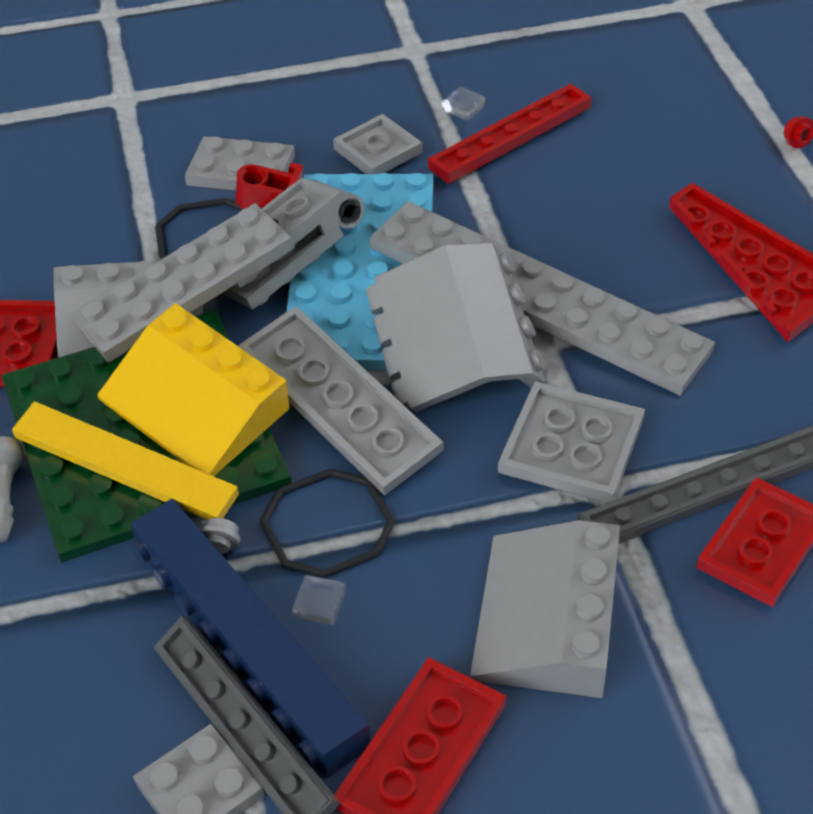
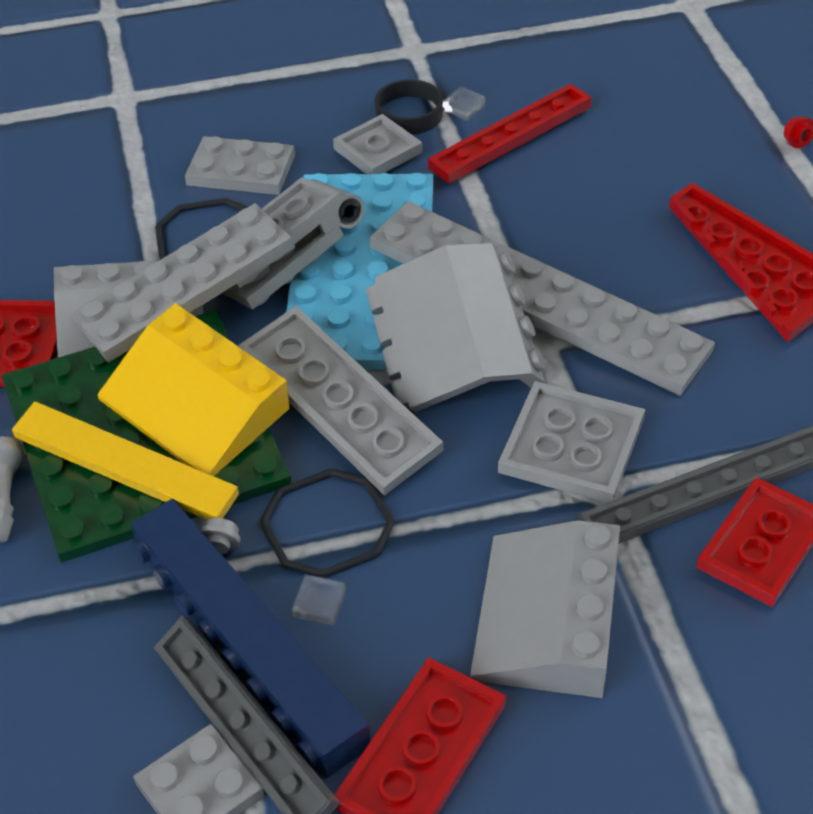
(263, 184): red pin -> none
(413, 88): none -> black tyre

